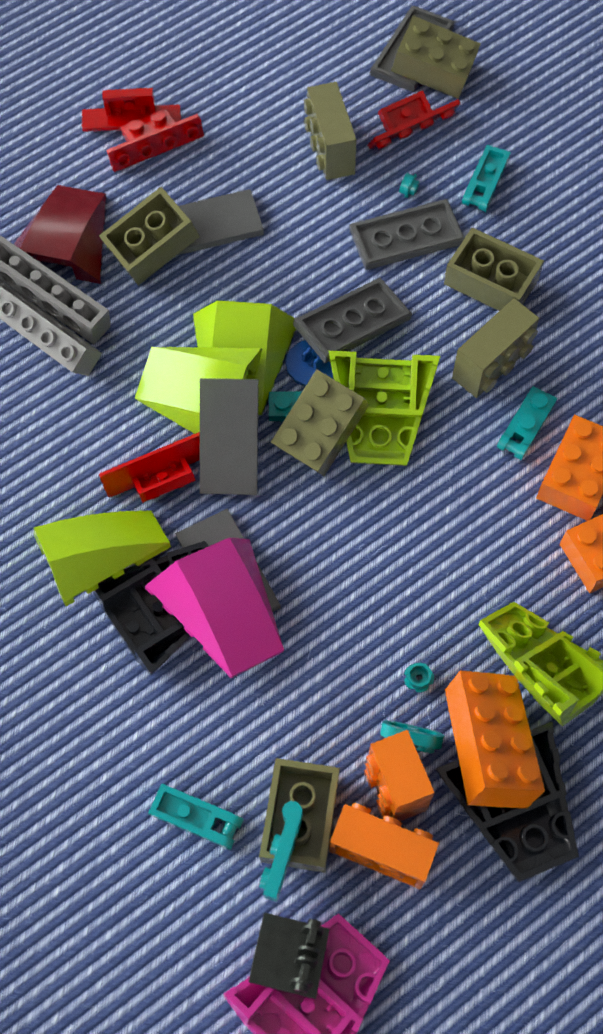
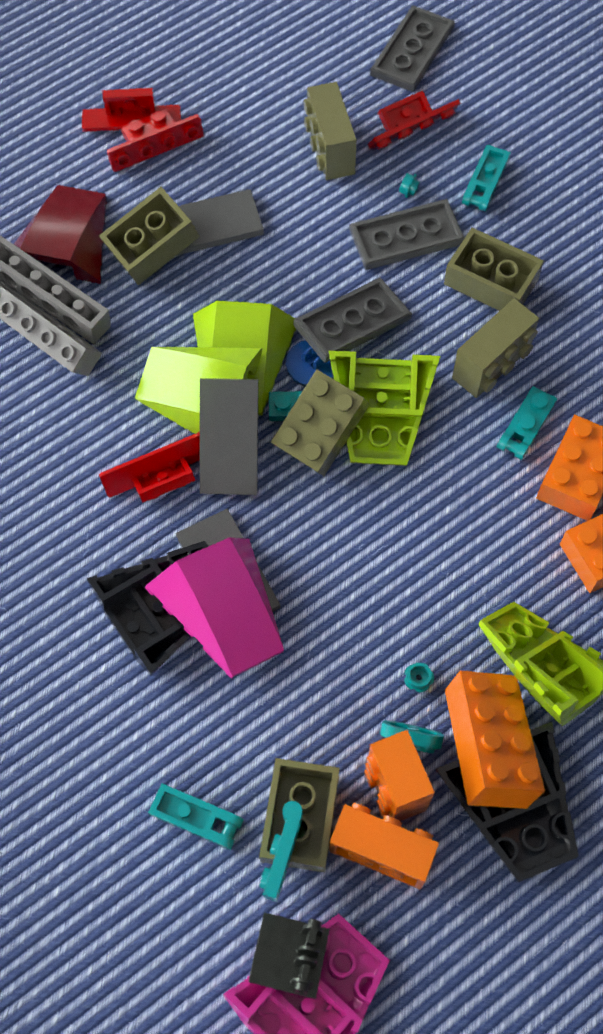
(98, 546): lime wedge -> none
(435, 57): olive brick -> none

